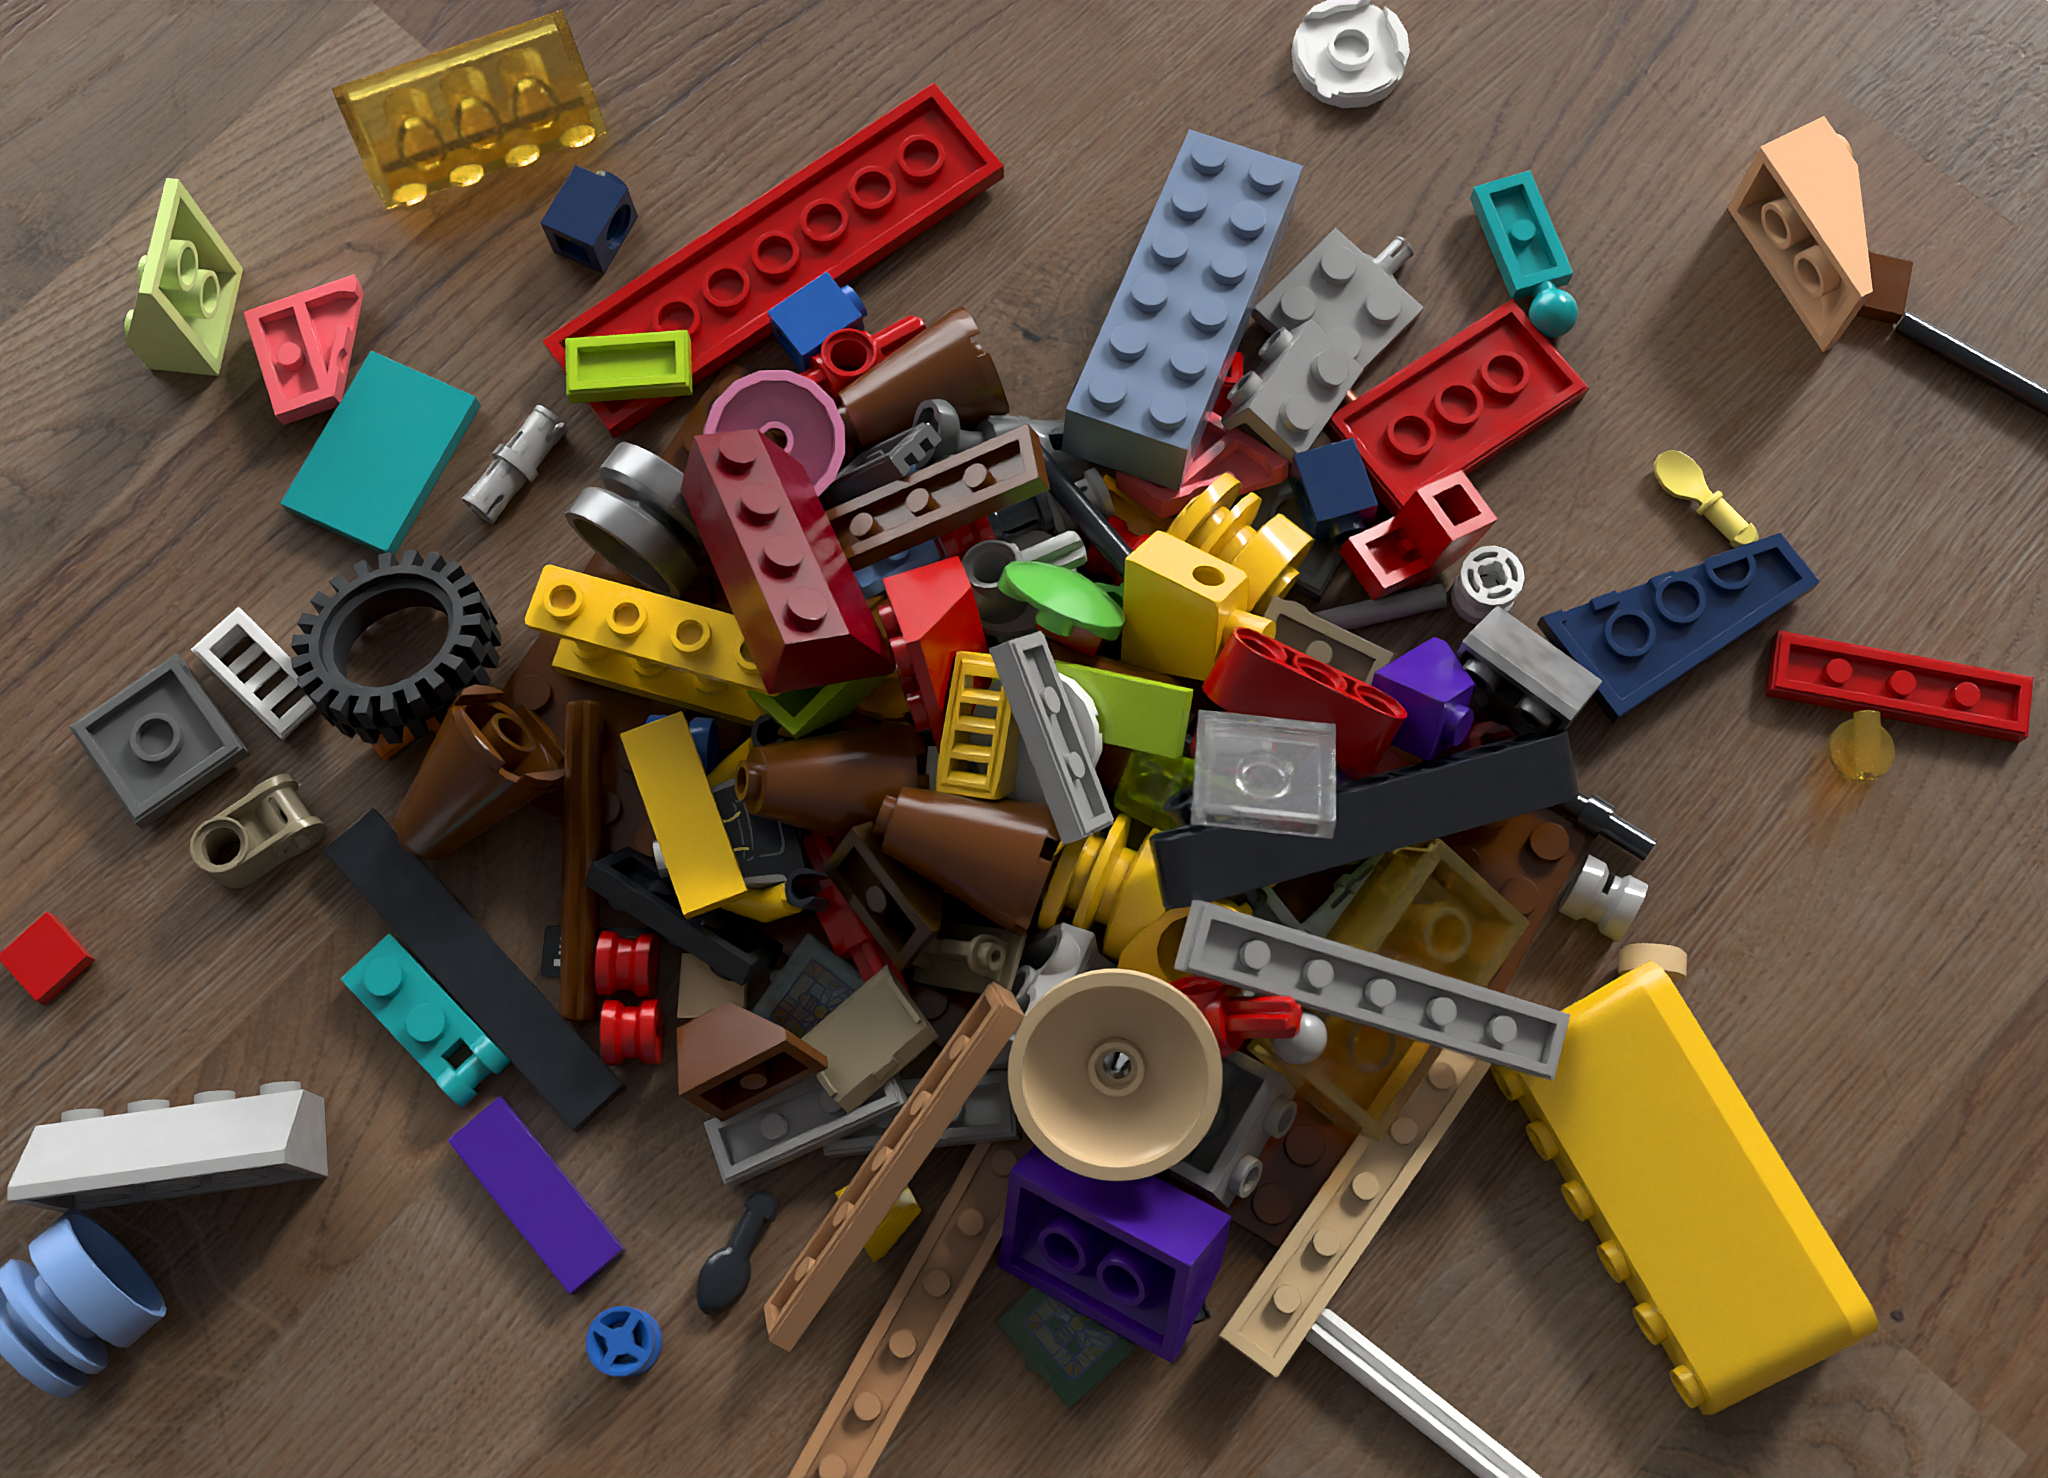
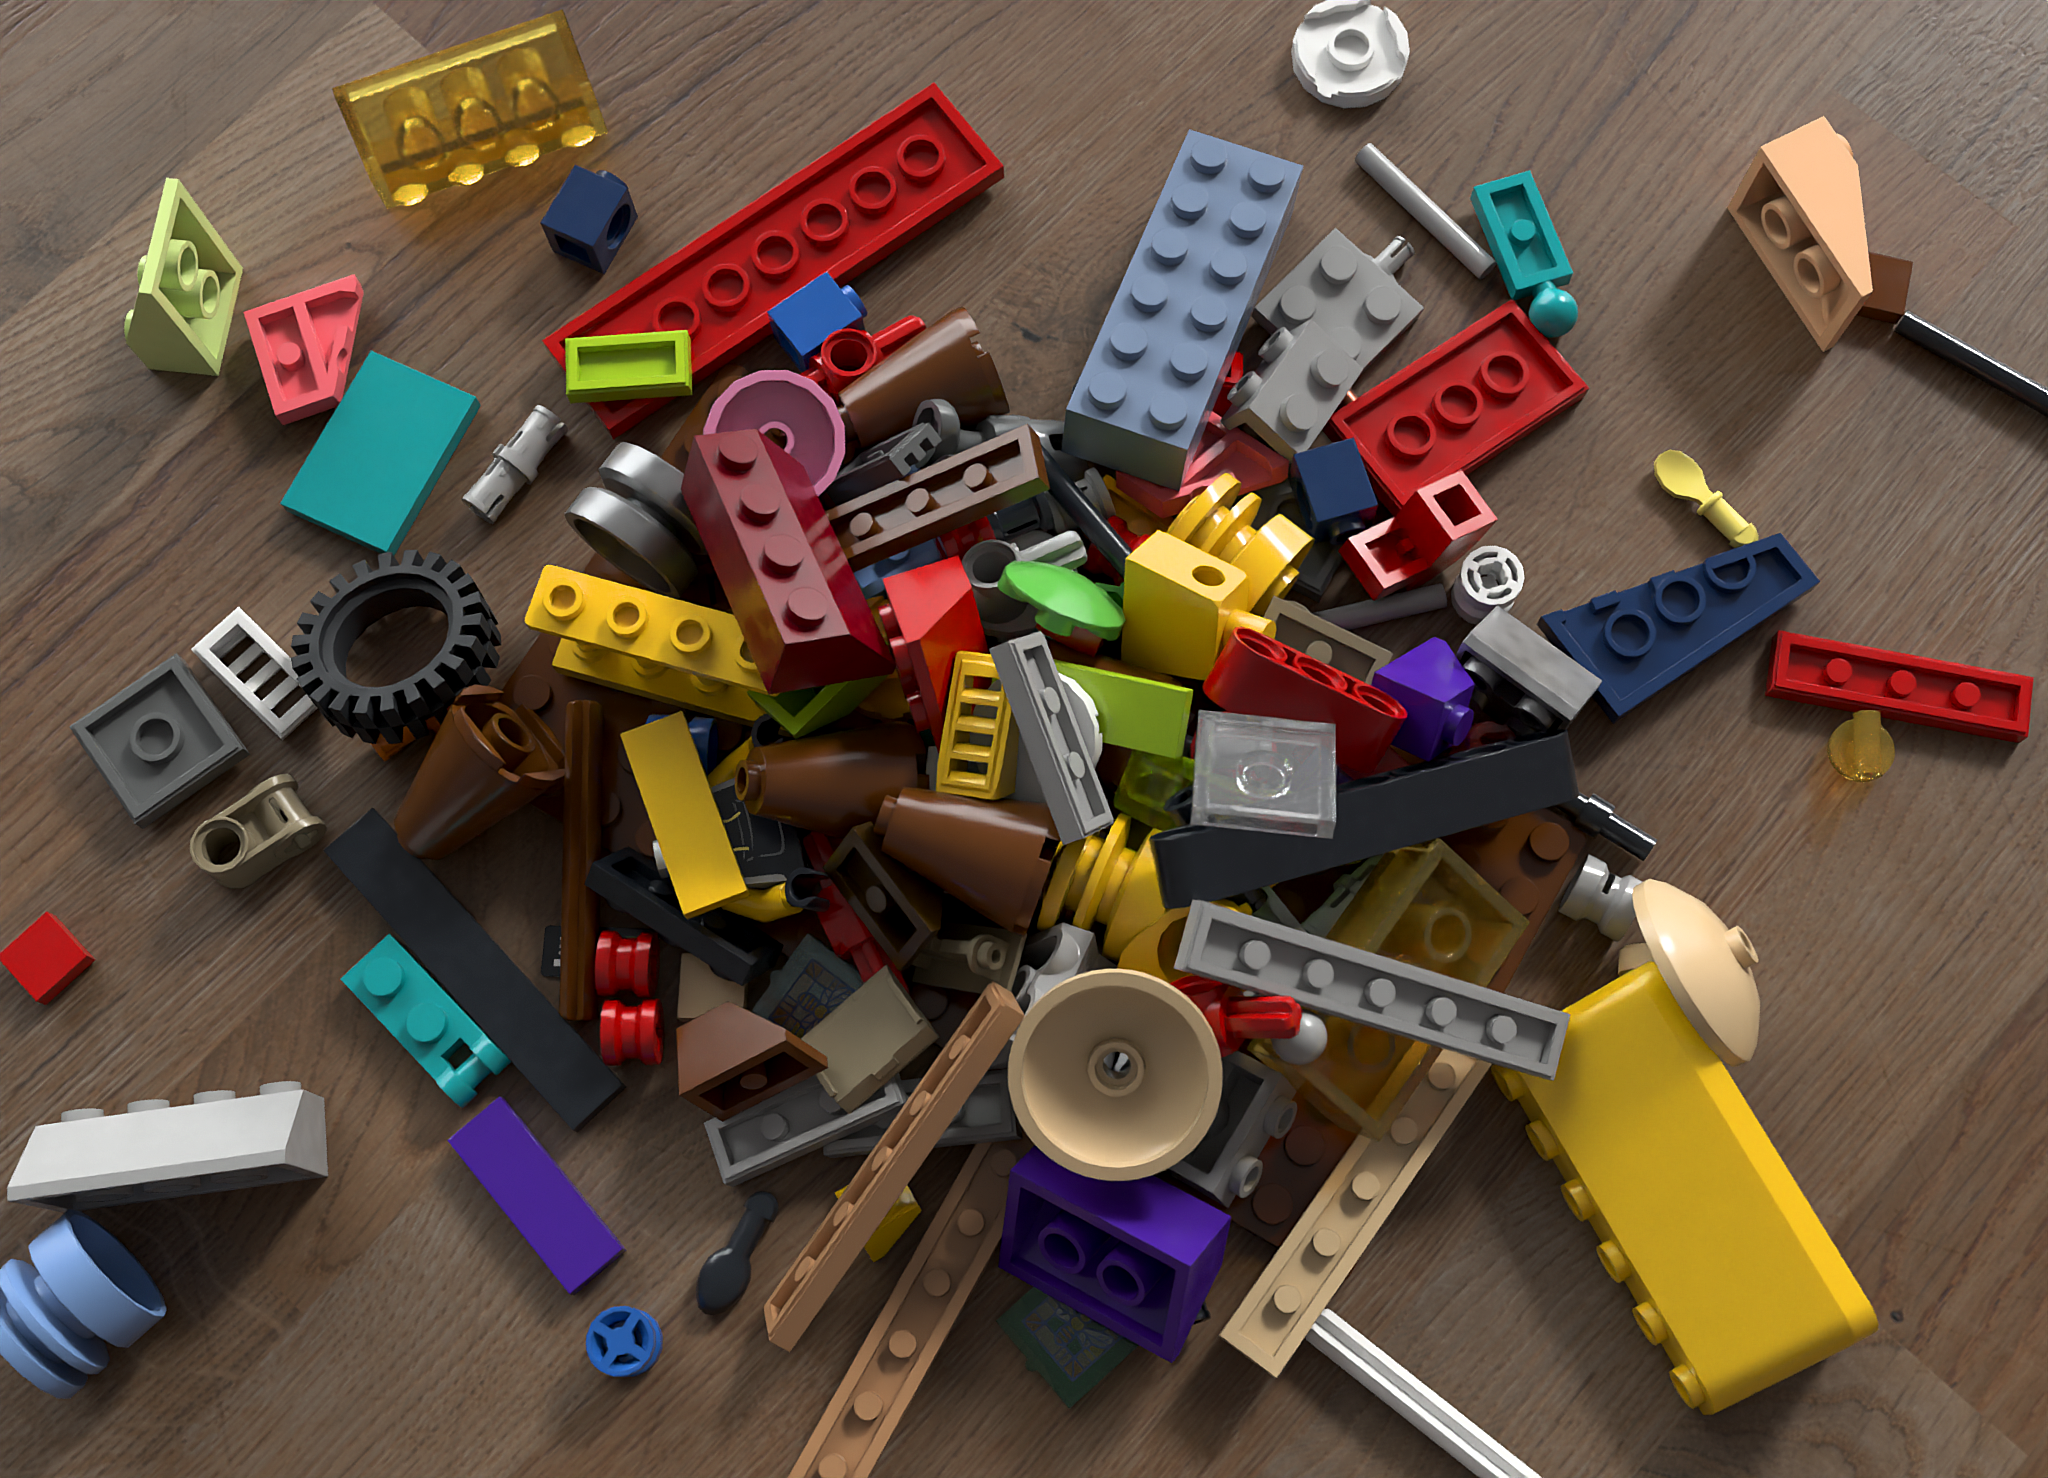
(1425, 211): none -> light grey bar
(1702, 967): none -> tan dish

